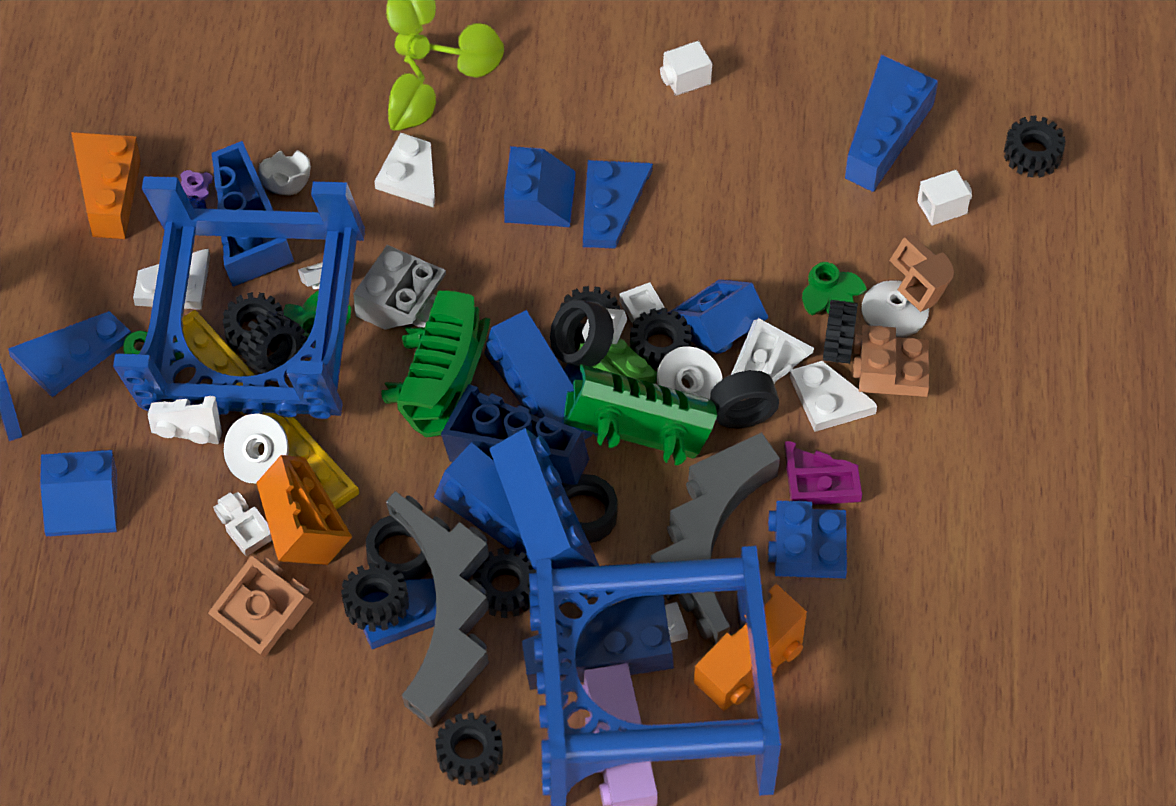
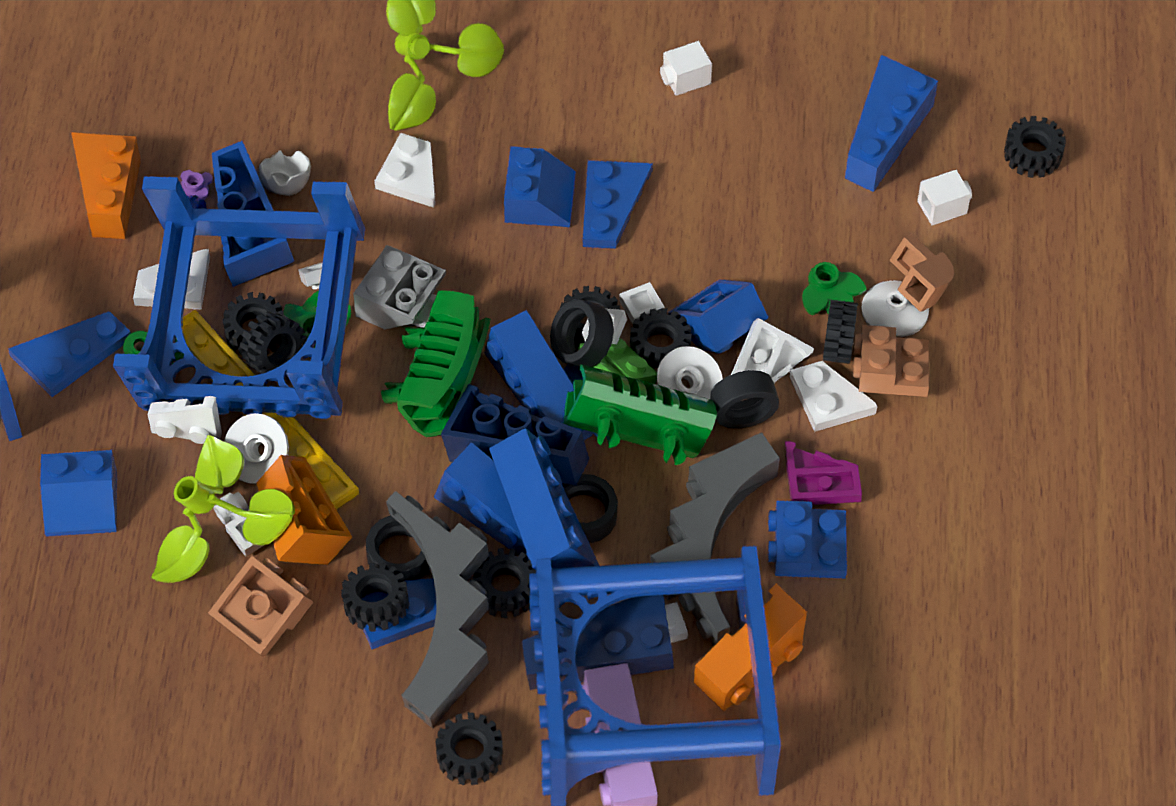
(218, 467): none -> lime plant

